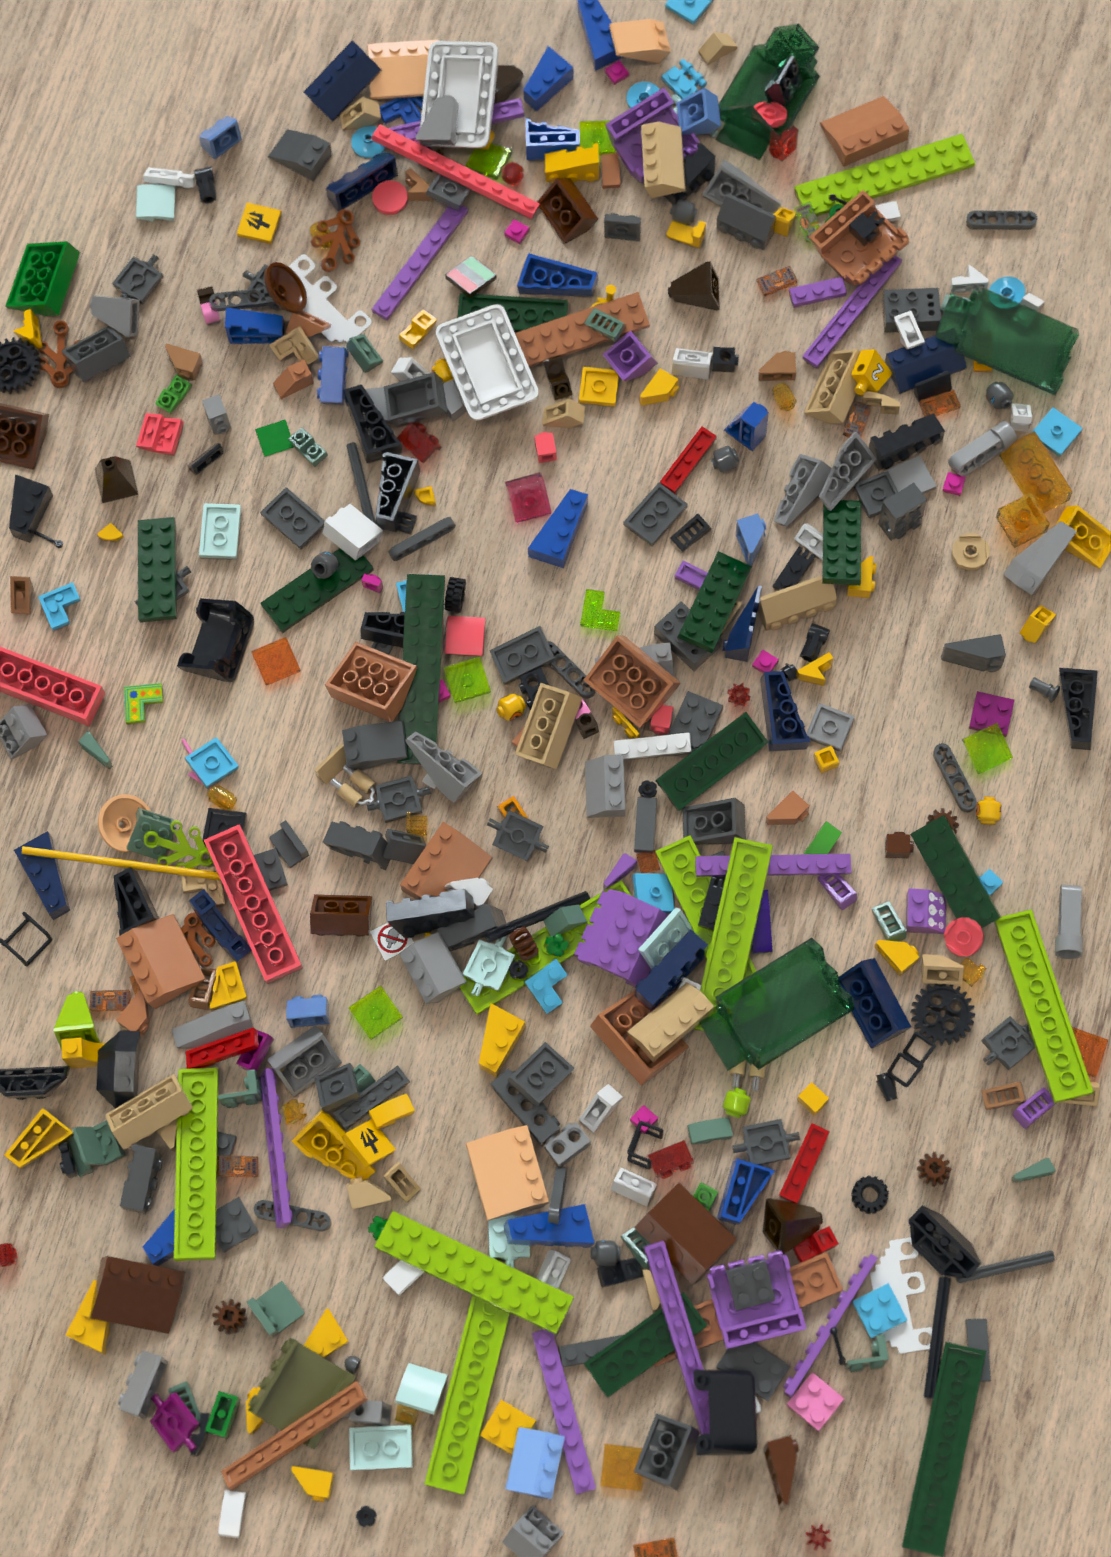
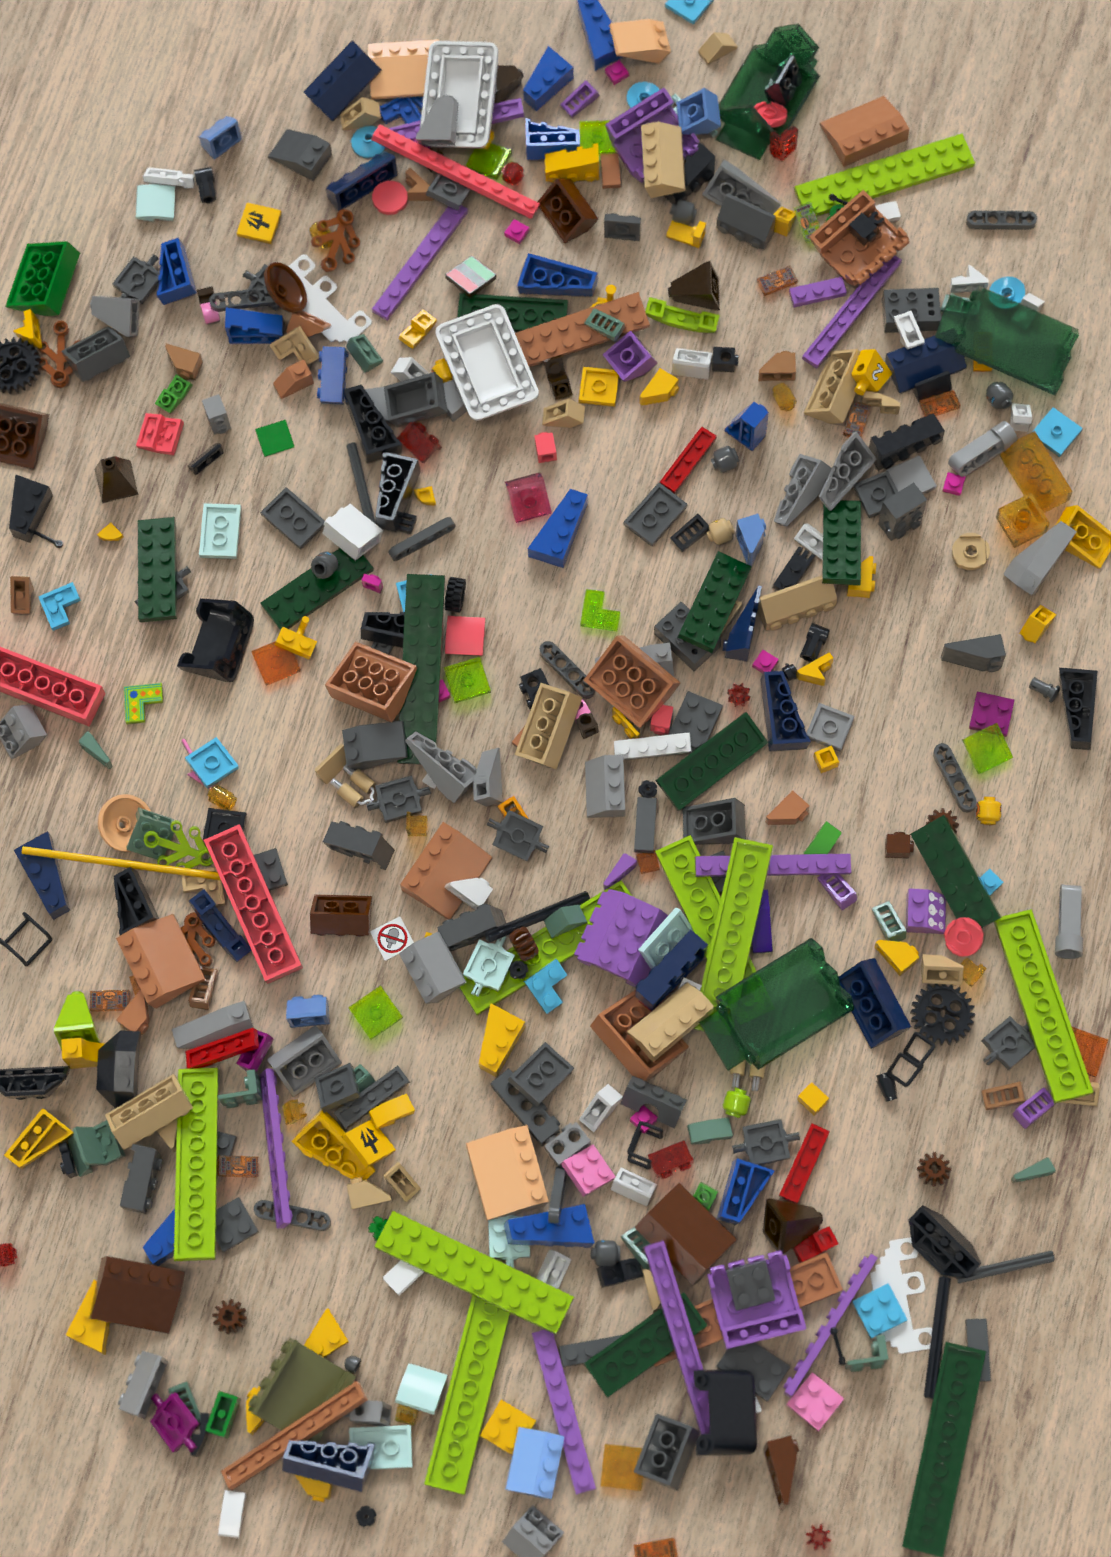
(175, 273): none -> blue wedge
(227, 986): yellow wing -> none
(276, 1309): sand green bracket -> none
(289, 845): dark grey panel -> none
(296, 641): none -> yellow plate
(307, 447): sand green slope -> none
(330, 1463): none -> dark blue wedge
(403, 846): dark grey panel -> none
(430, 912): wedge -> none
(487, 780): none -> light grey slope
(511, 707): yellow head -> none
(522, 655): dark grey plate -> none
(556, 945): green plant -> none
(575, 95): none -> medium lavender slope
(588, 1170): none -> bright pink plate
(654, 890): medium azure plate -> none
(668, 1104): none -> dark grey arch
(679, 83): medium azure plate -> none
(681, 318): none -> lime slope
(690, 575): medium lavender tile -> none
(711, 904): black hinge -> none
(720, 531): none -> tan head
(878, 1185): black tyre -> none

